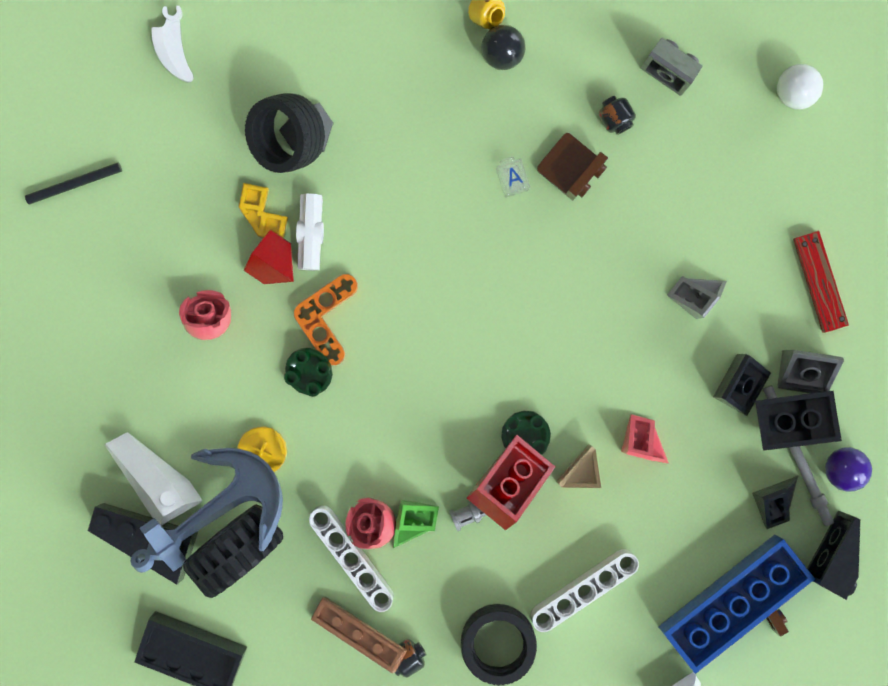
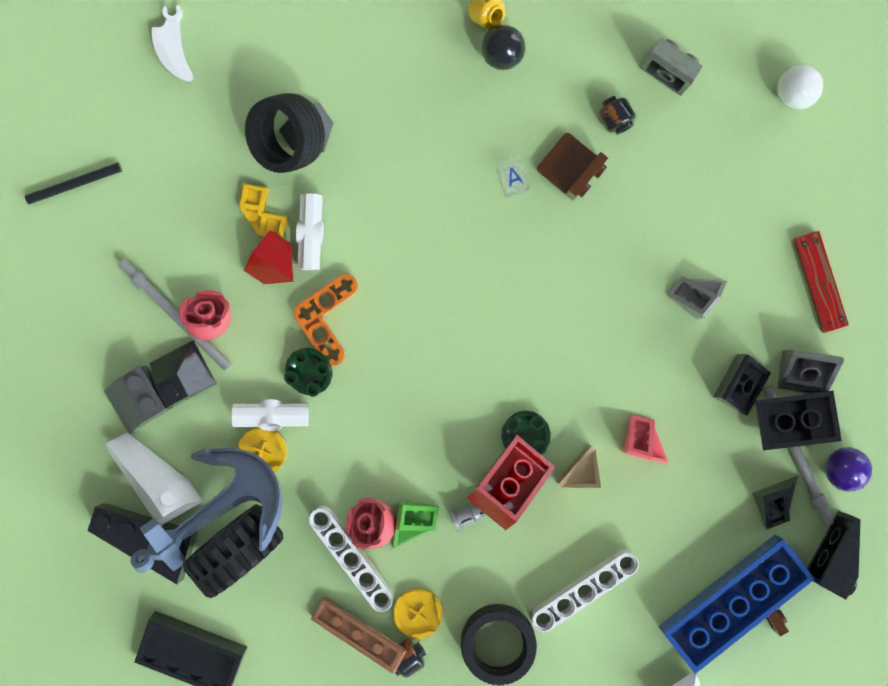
(136, 398): none -> dark grey slope
(140, 280): none -> light grey bar
(181, 374): none -> black slope
(270, 415): none -> white piece
(417, 613): none -> yellow tile

